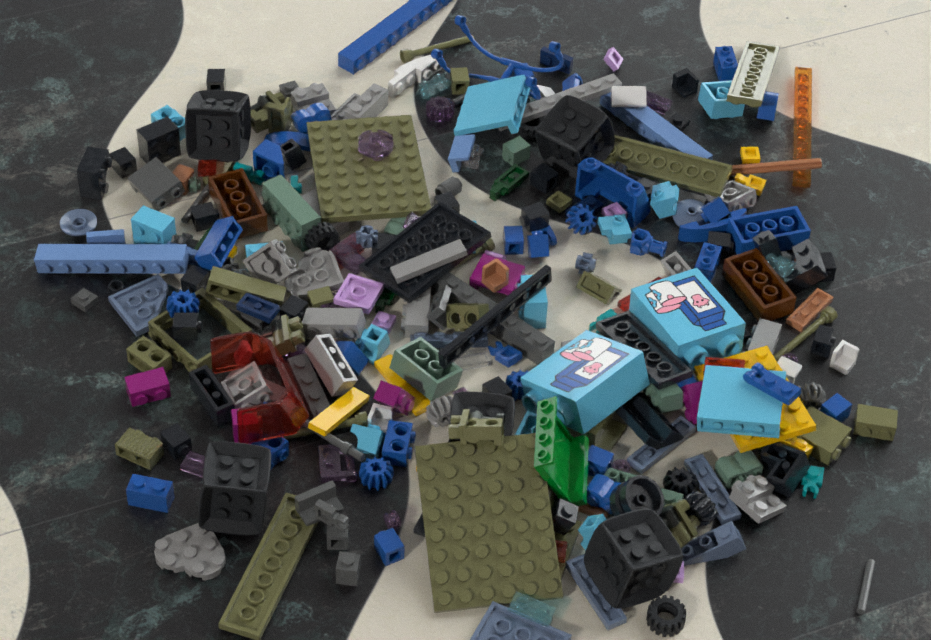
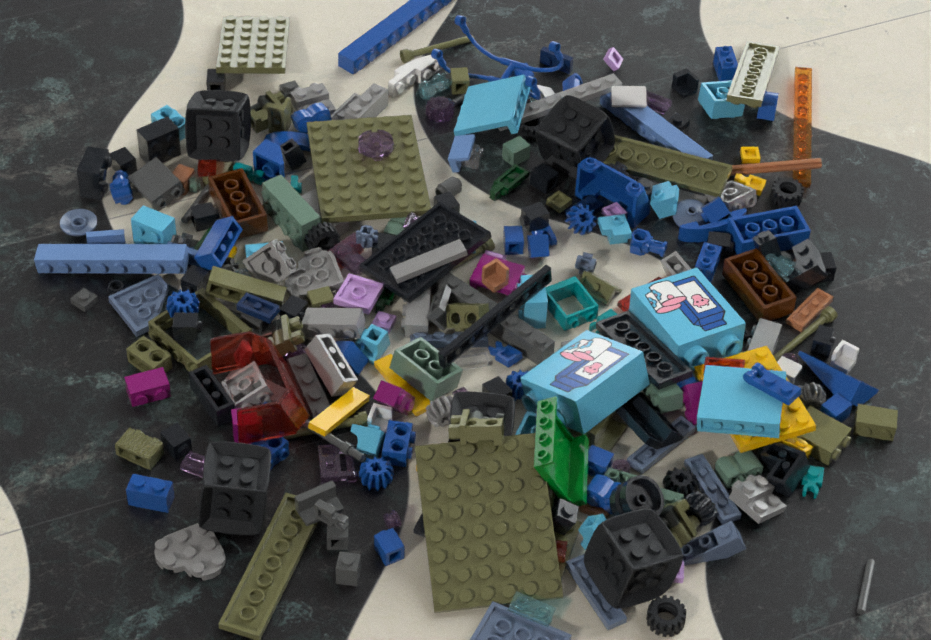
(121, 188): none -> blue connector
(253, 45): none -> plate
(566, 289): none -> teal window
(790, 186): none -> black tyre
(838, 382): none -> blue wedge

